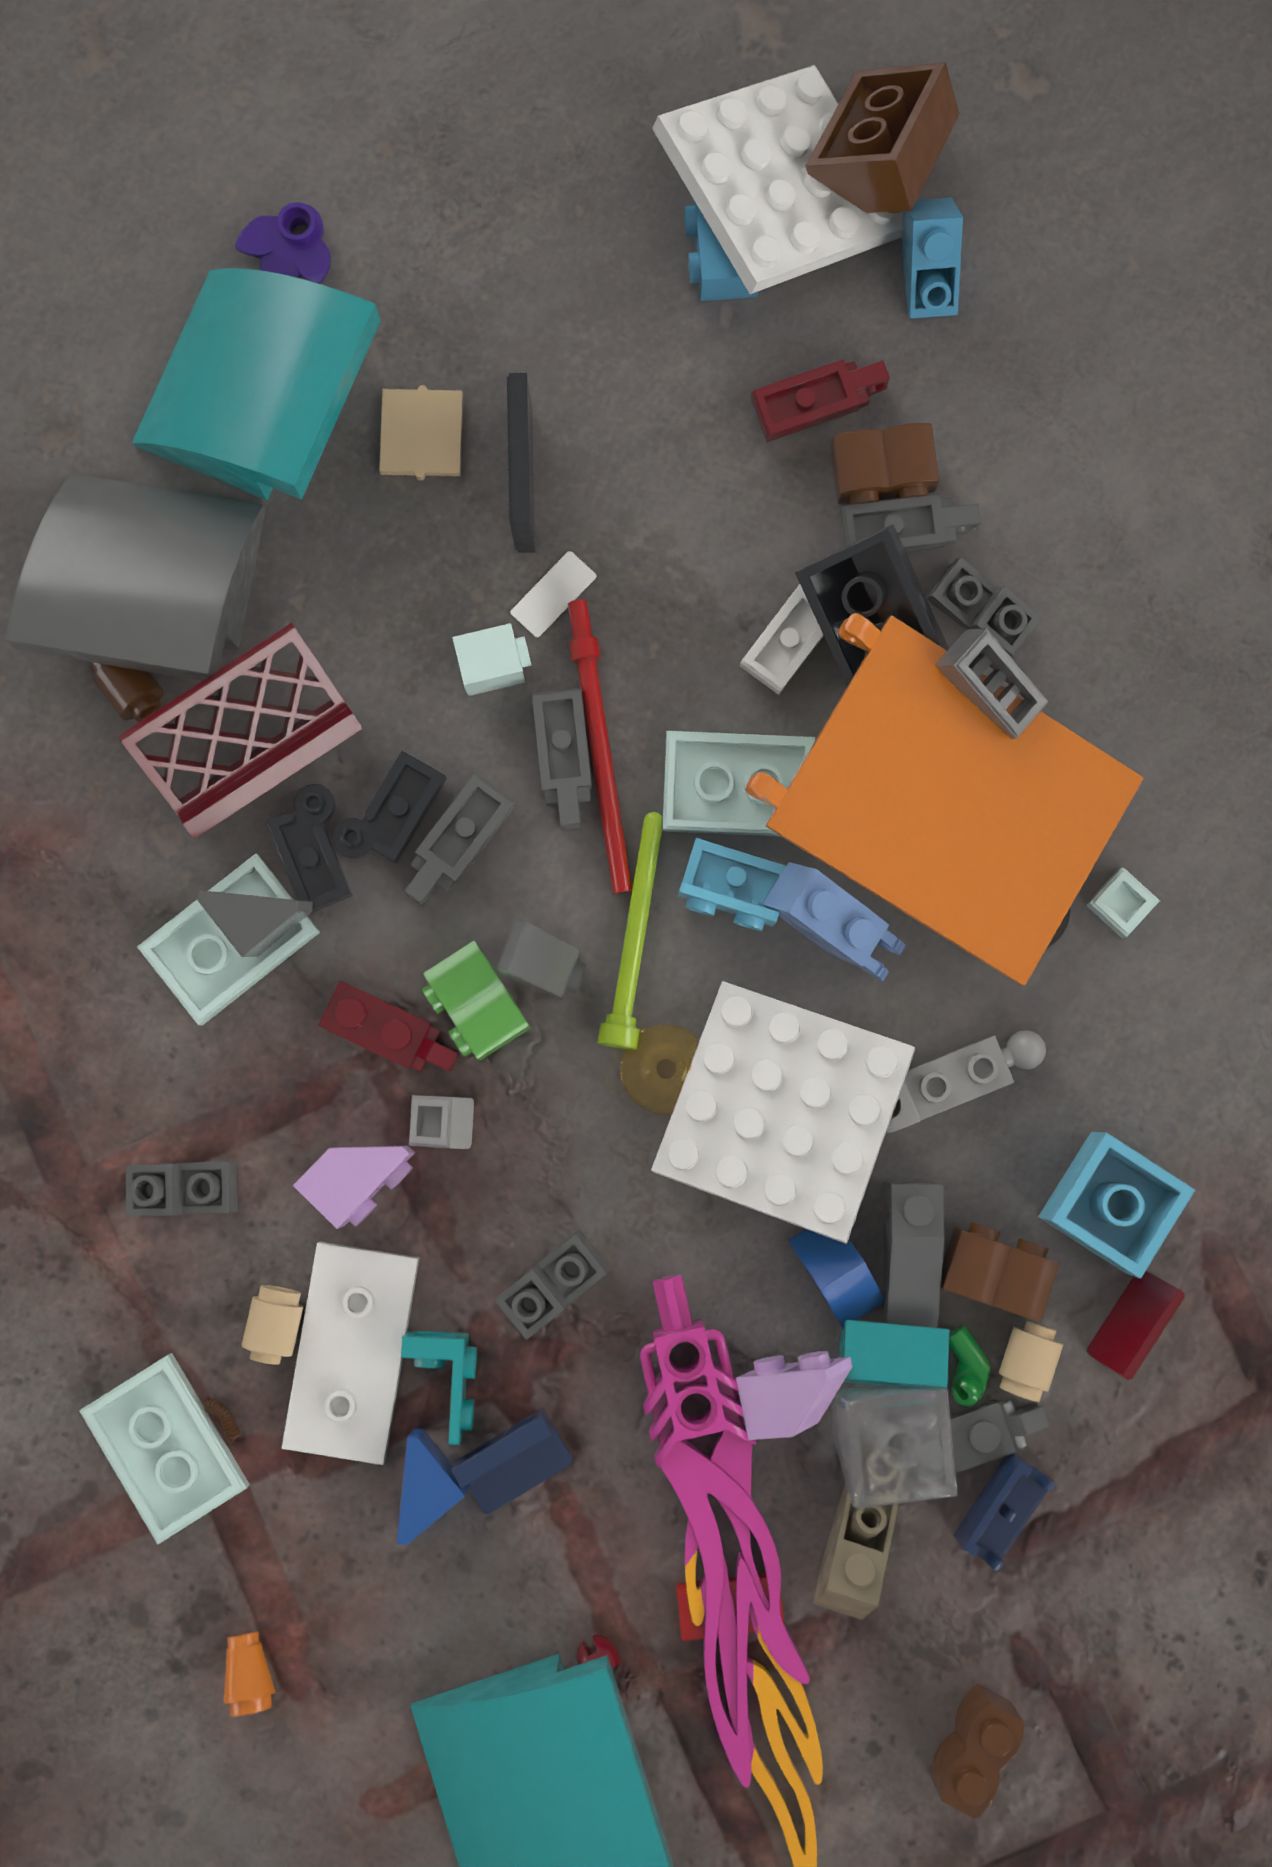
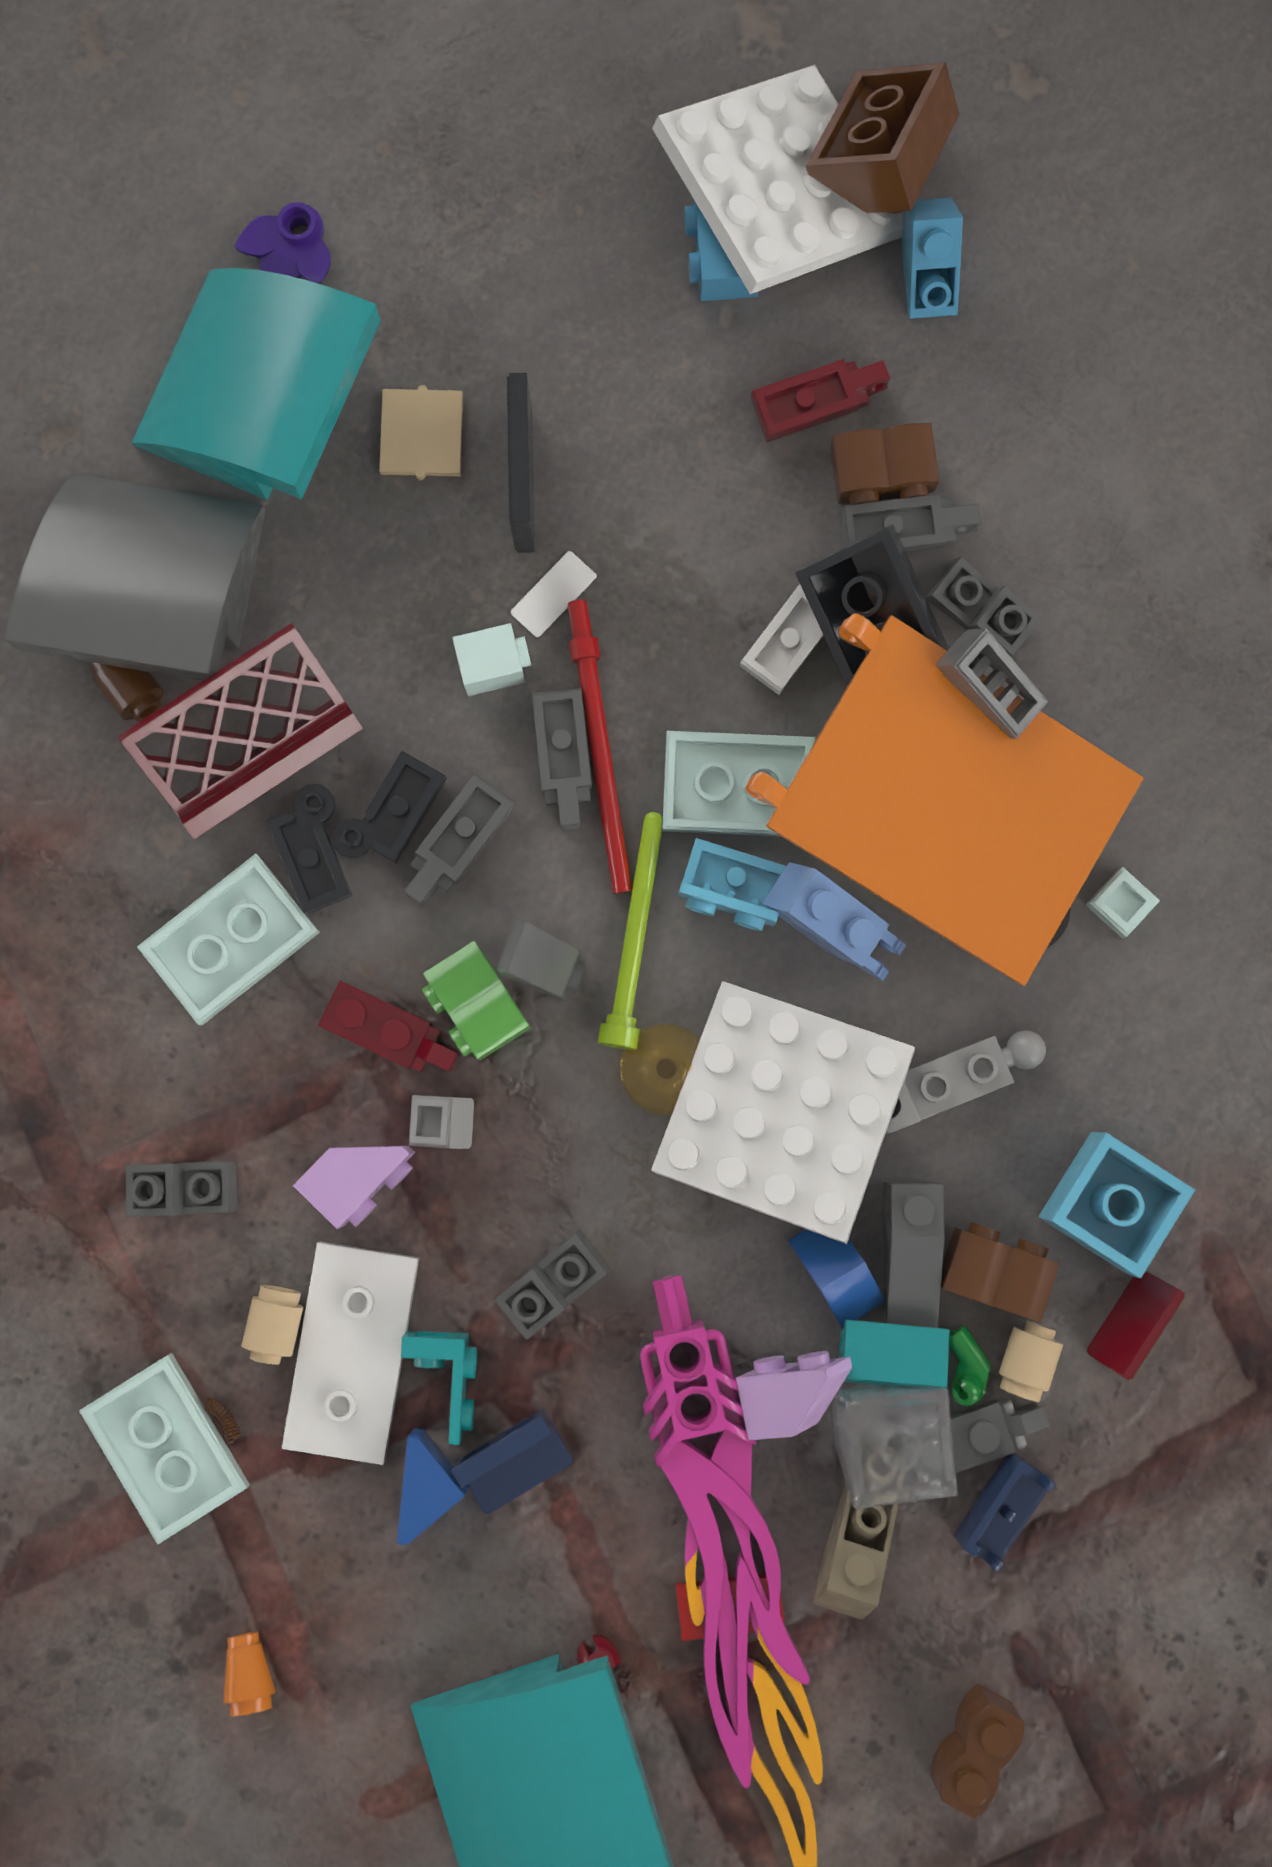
(253, 921): dark grey slope -> none

